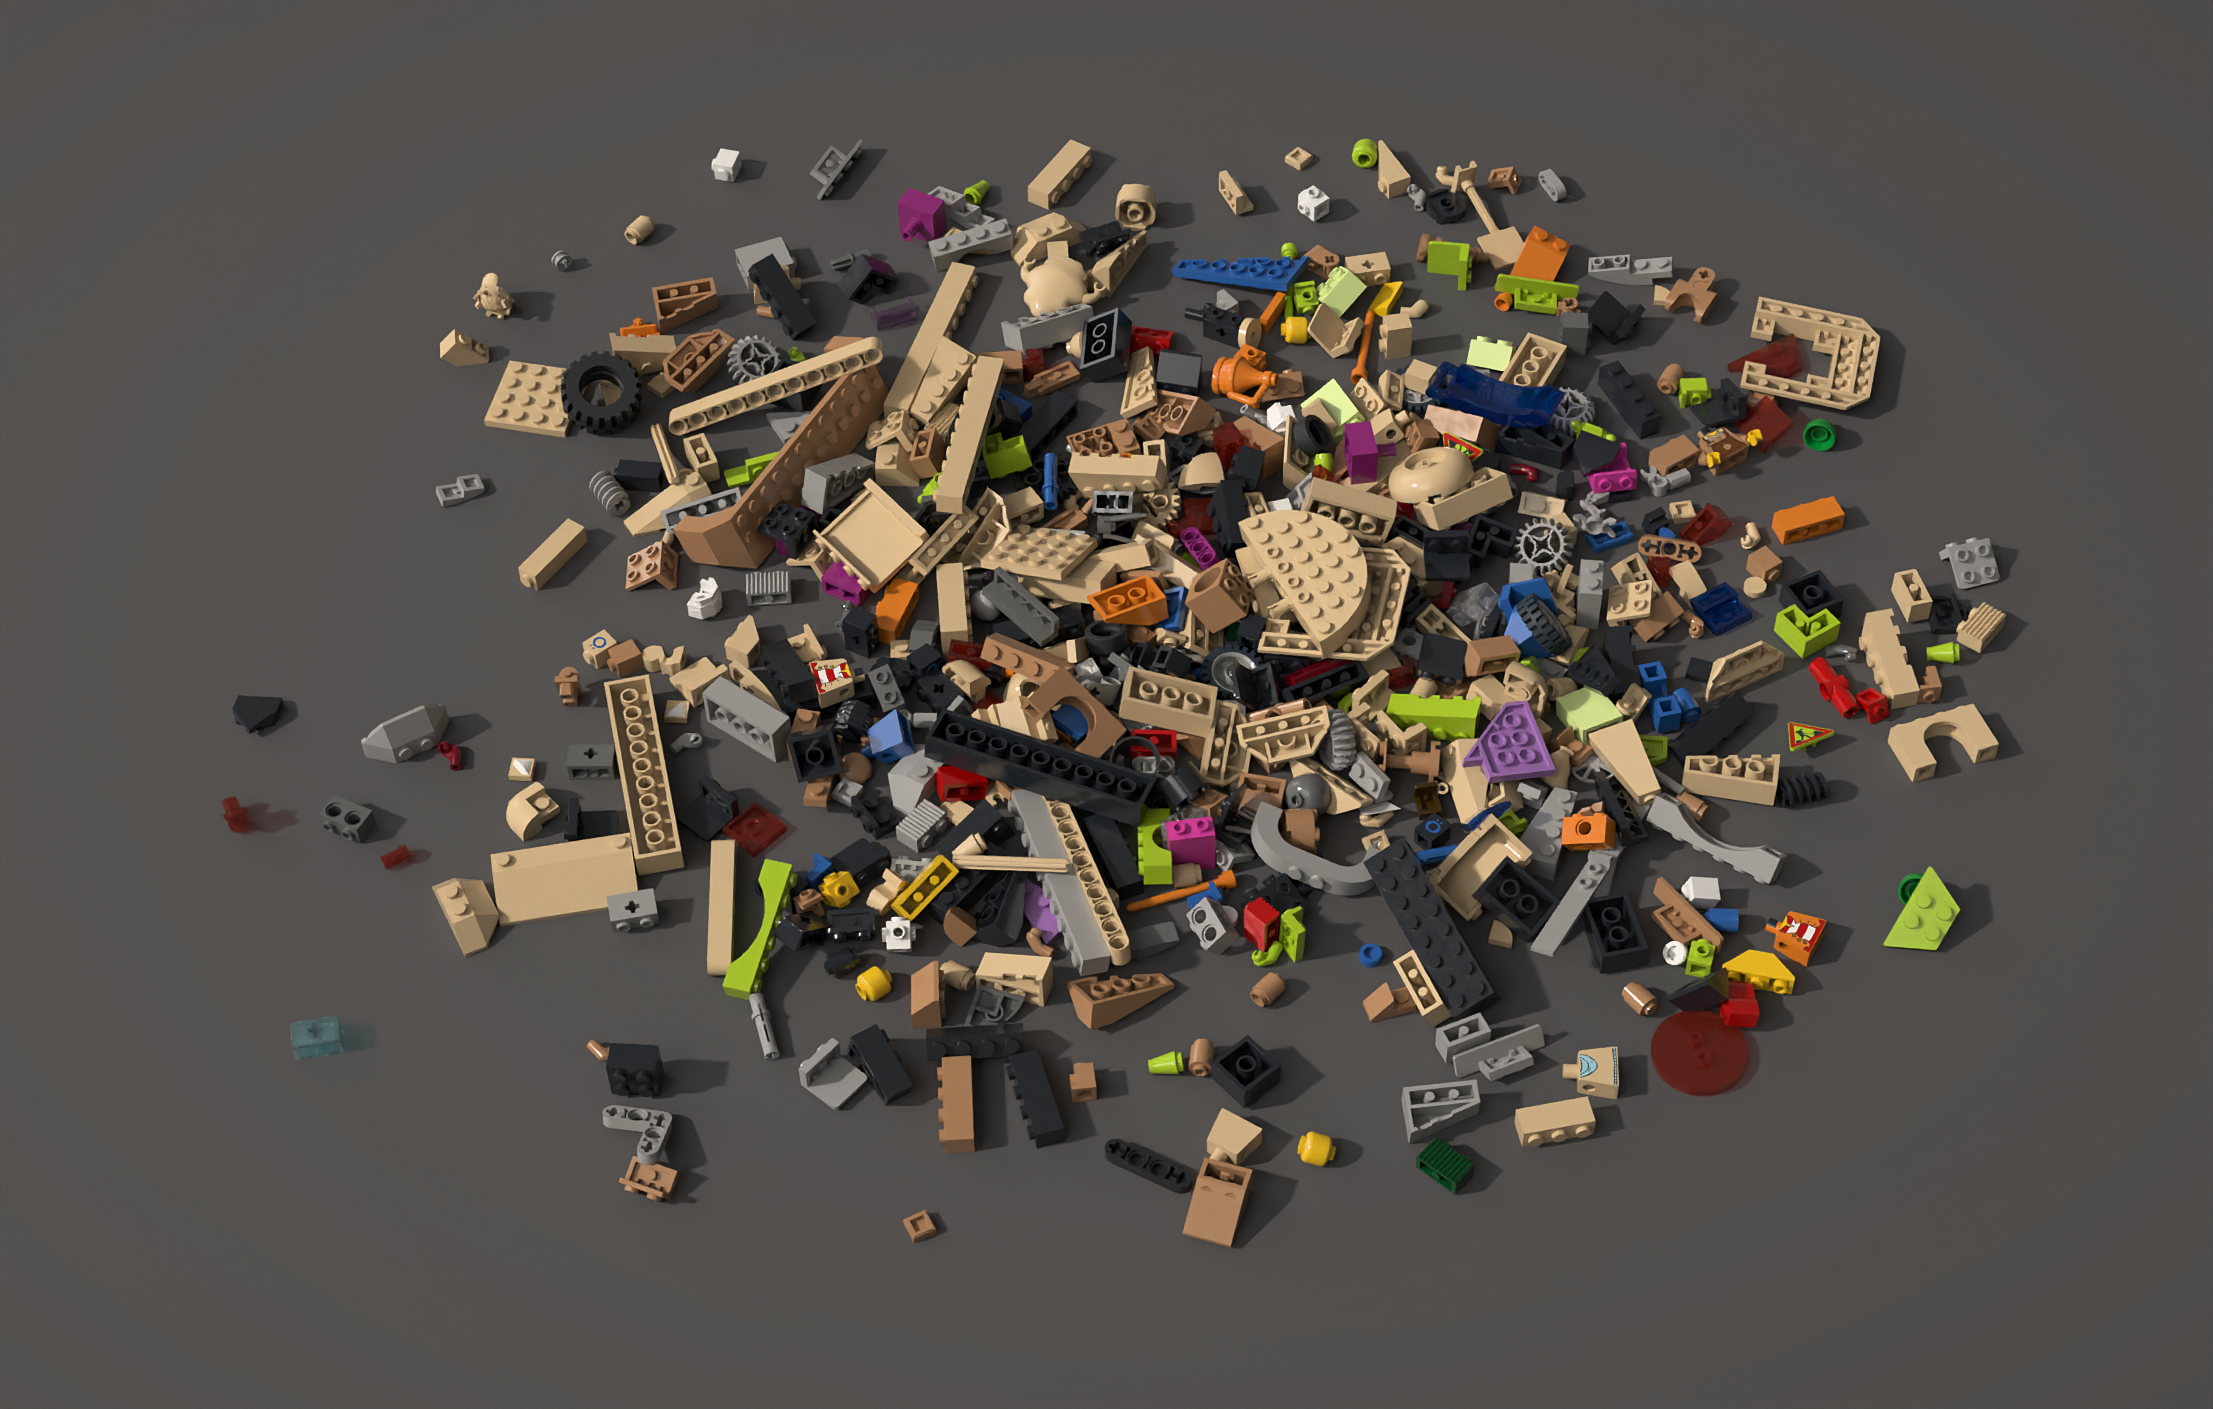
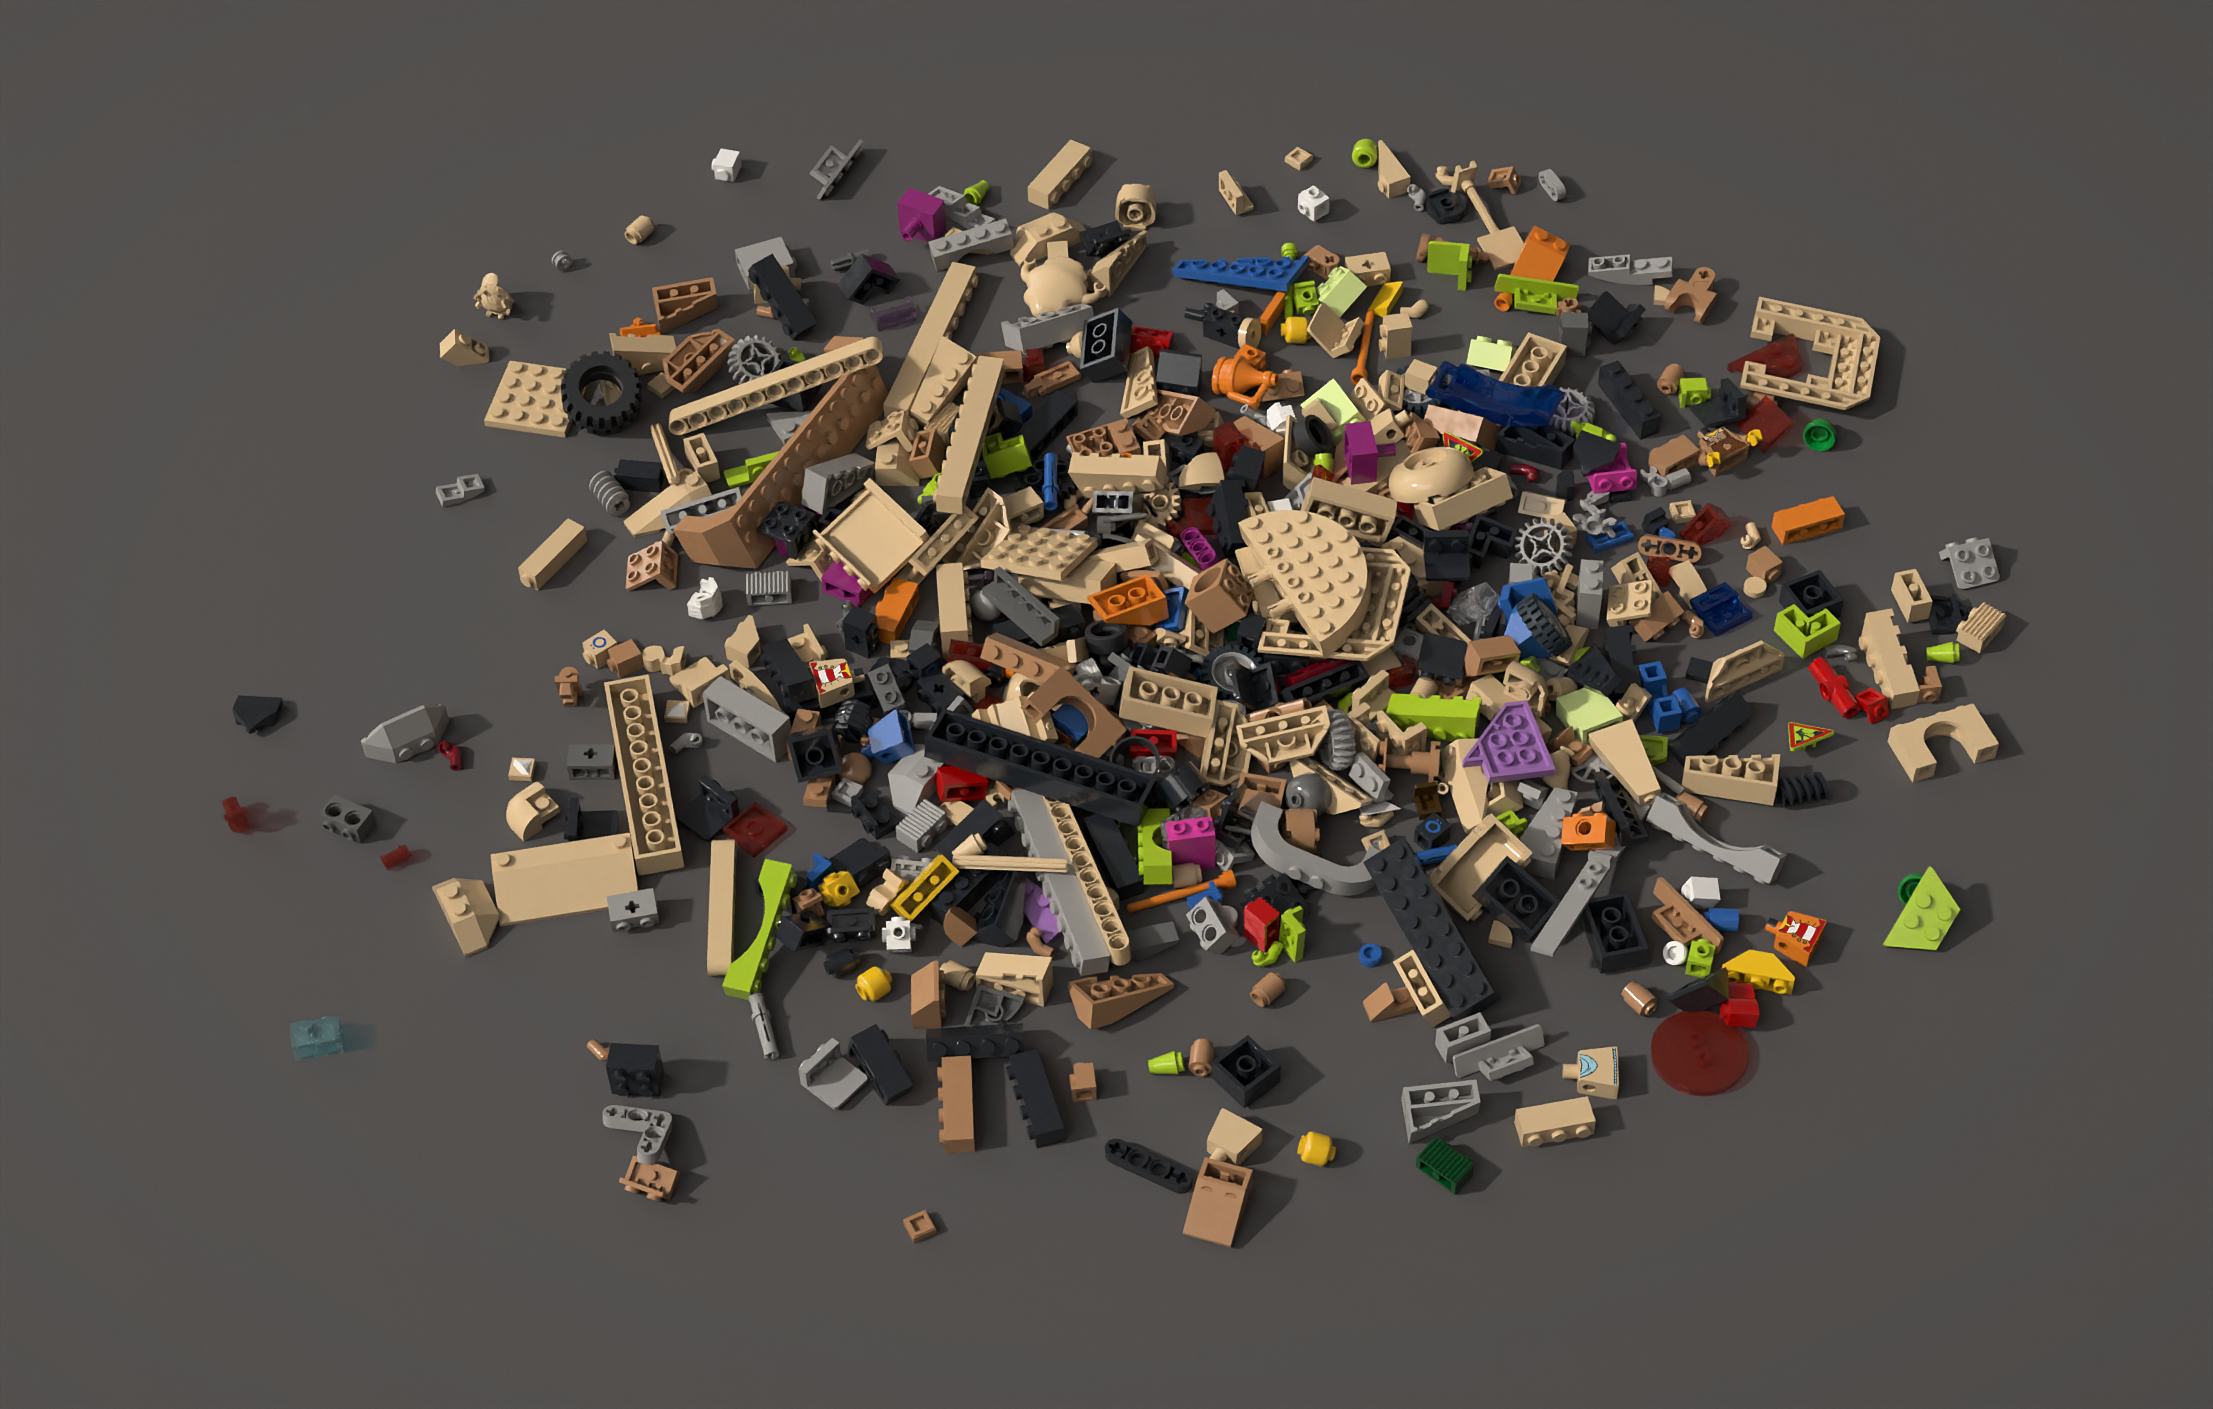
(1475, 820): clear blue slope -> none

